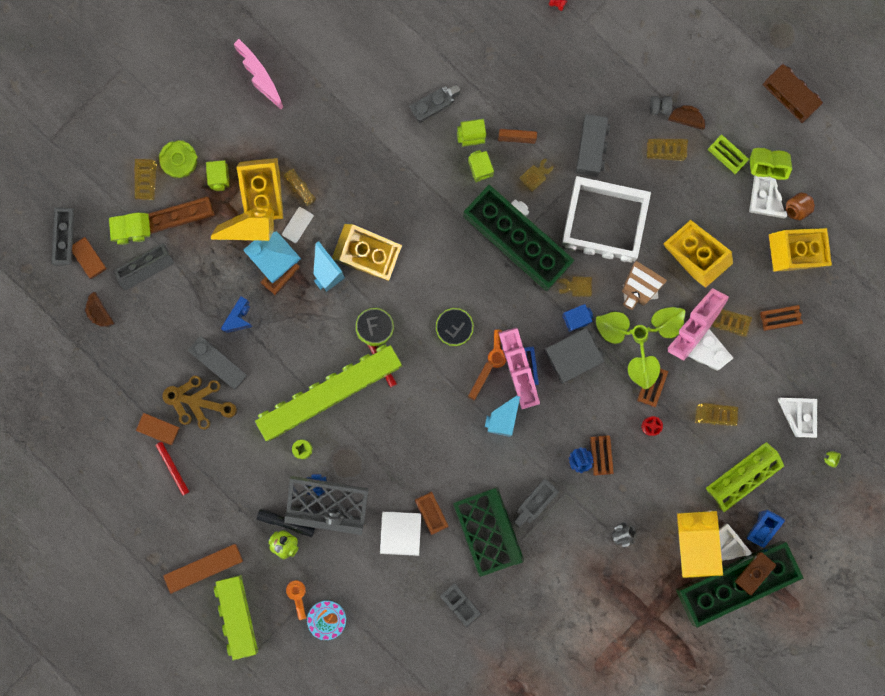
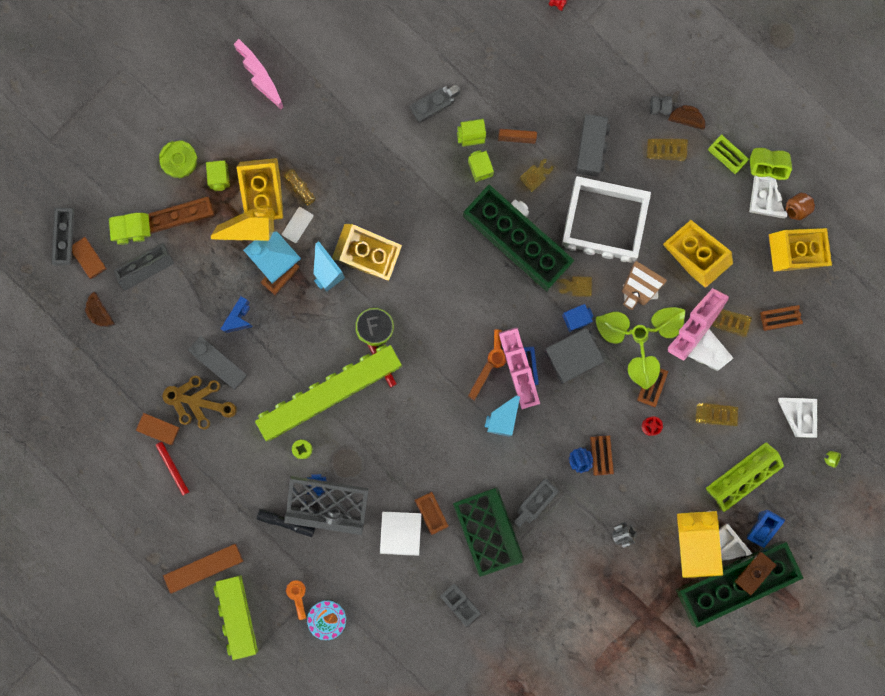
(138, 179): clear yellow slope -> none
(283, 544): lime head -> none
(454, 327): black tile -> none
(792, 93): reddish brown brick -> none

